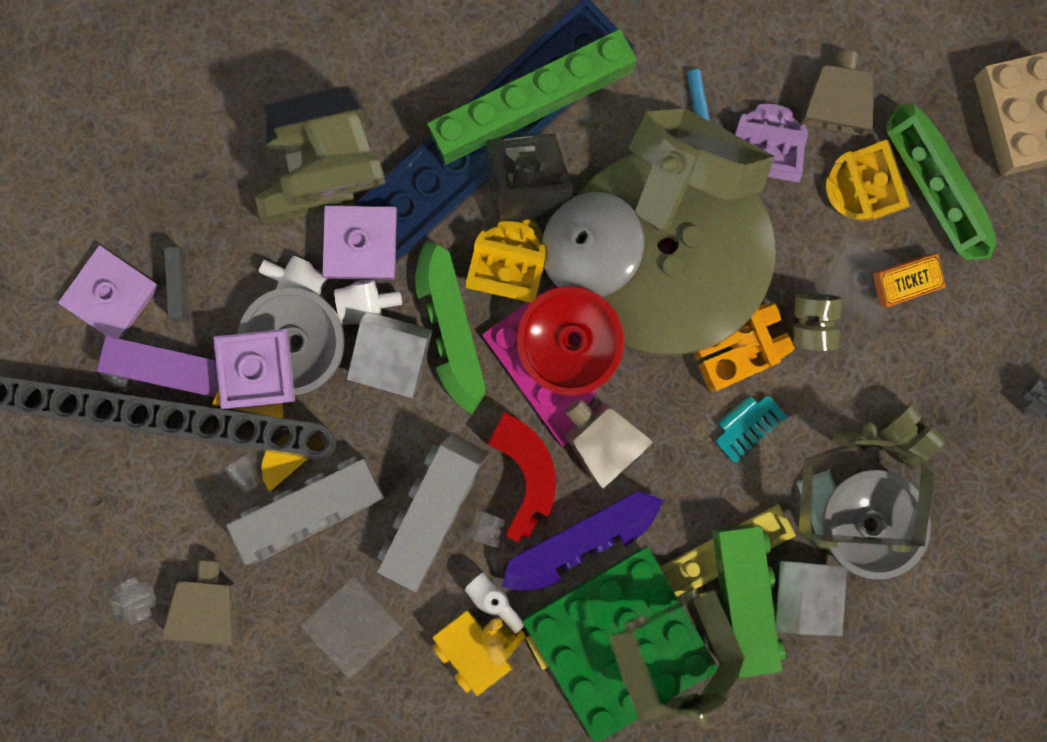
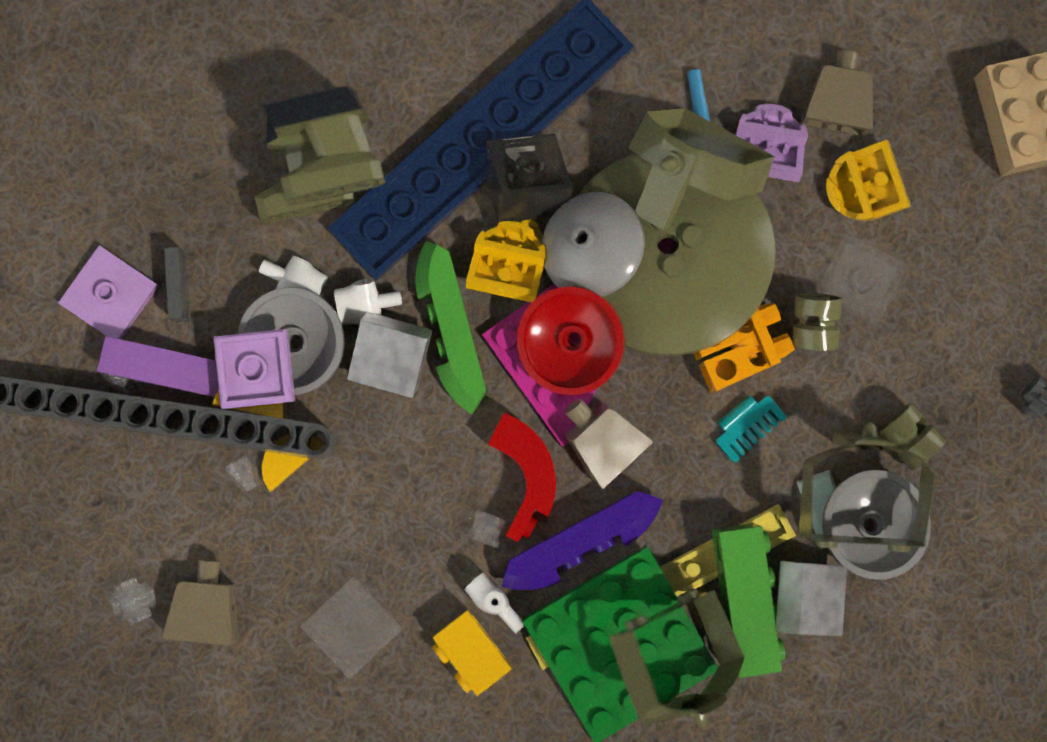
(305, 512): light grey wedge -> none
(359, 242): lavender plate -> none
(431, 511): light grey wedge -> none
(500, 641): yellow tile -> none
(532, 96): bright green brick -> none
(909, 280): tile -> none
(942, 182): bright green brick -> none

